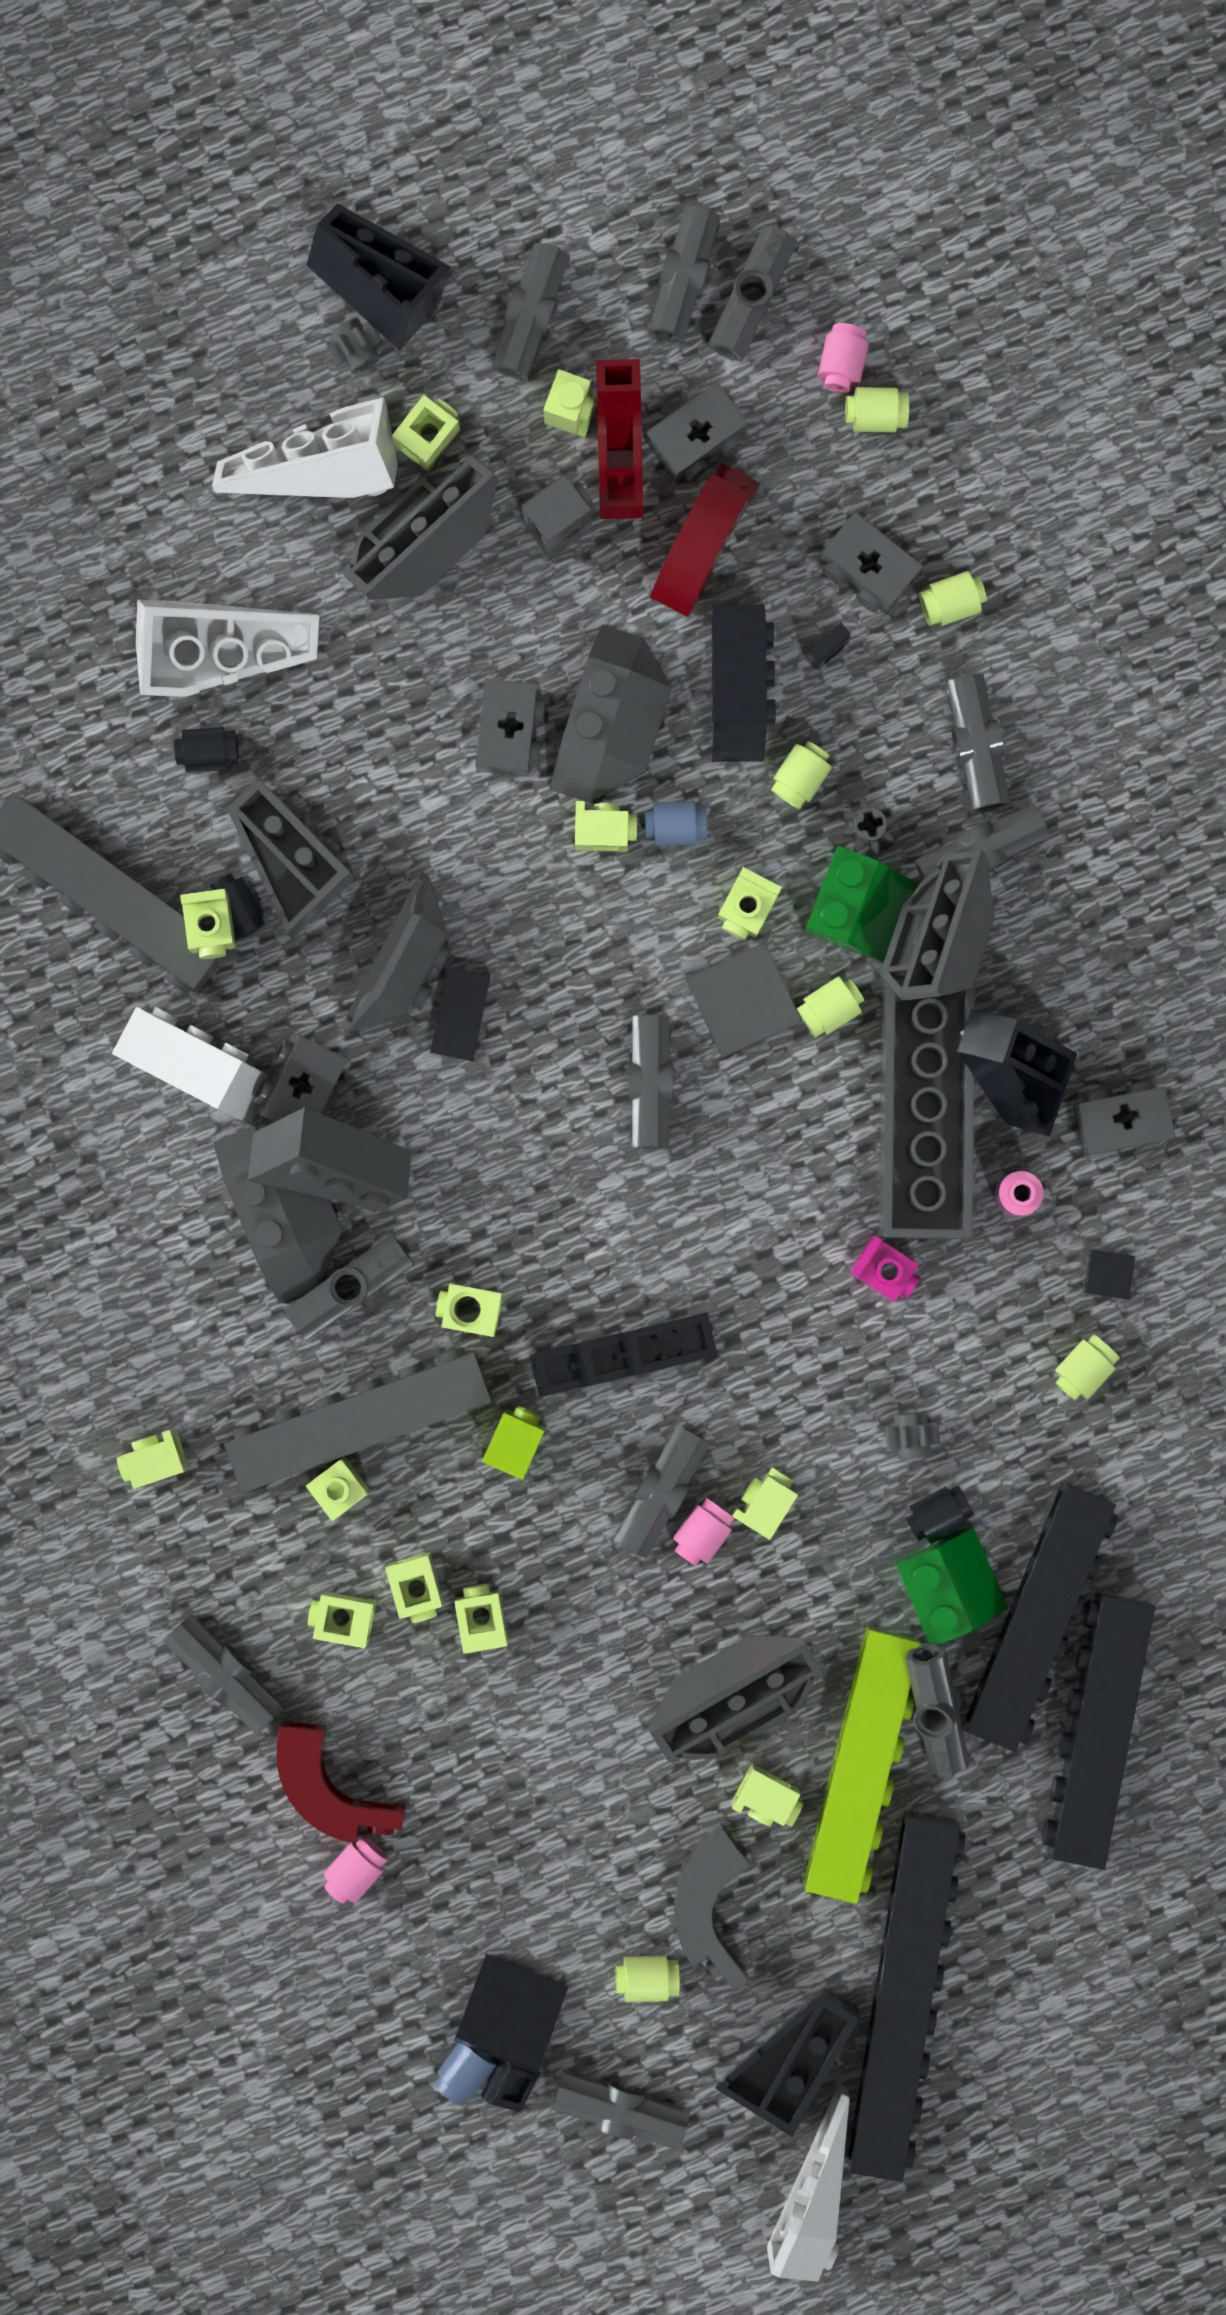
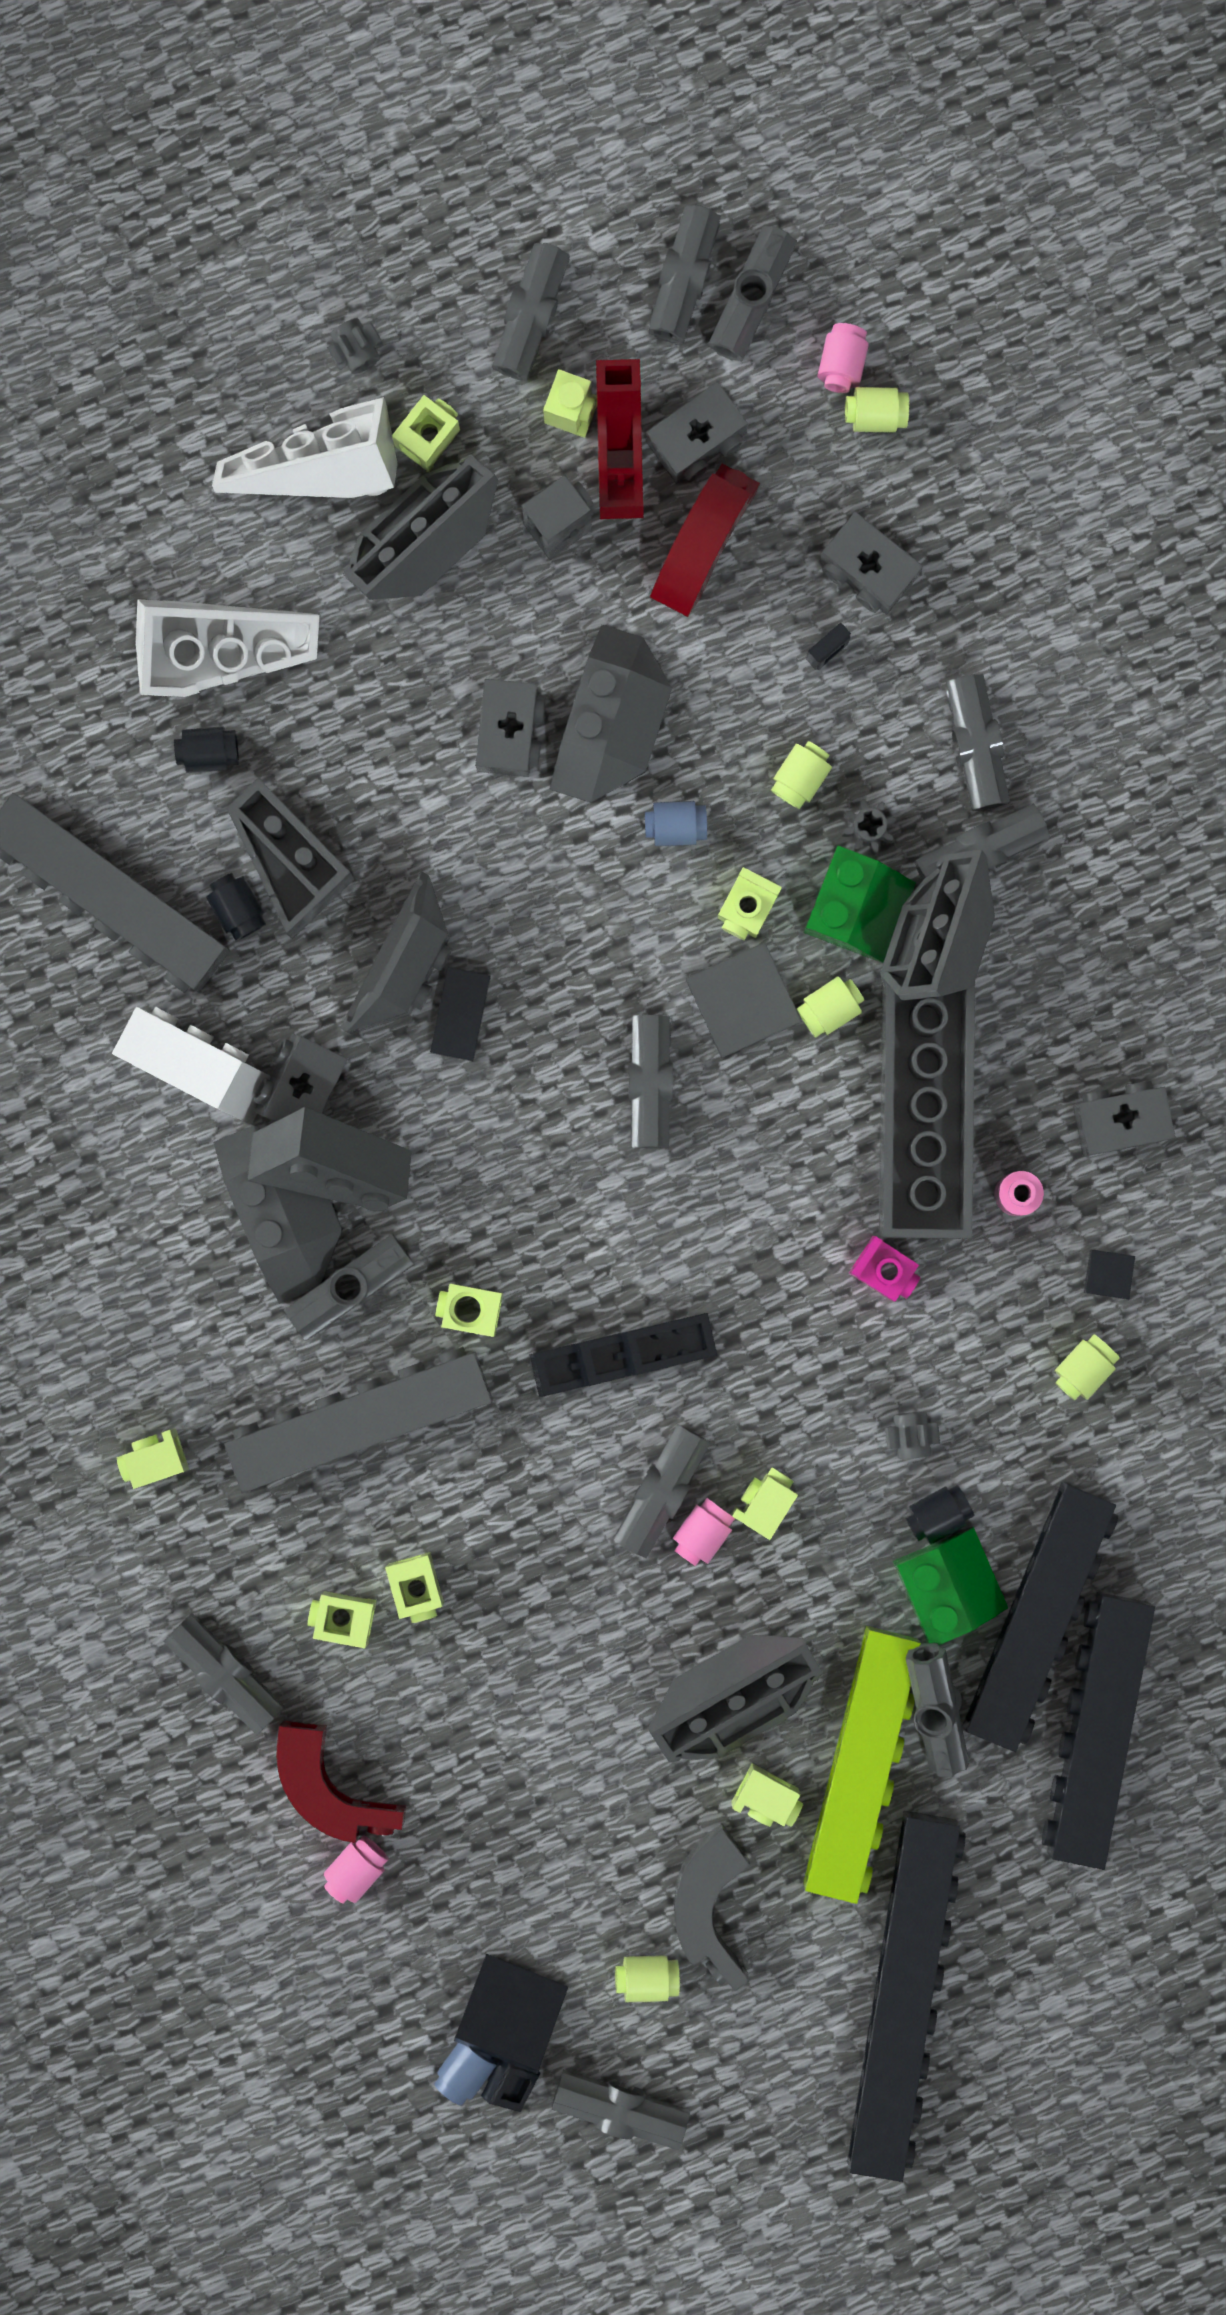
(213, 904): yellowish green brick -> none
(338, 1488): yellowish green brick -> none
(377, 273): black wedge -> none
(476, 1635): yellowish green brick -> none
(515, 1441): lime brick -> none
(604, 828): yellowish green brick -> none
(741, 682): black wedge -> none
(793, 2062): black wedge -> none
(808, 2224): white wedge -> none
(952, 599): yellowish green brick -> none
(1017, 1069): black wedge -> none

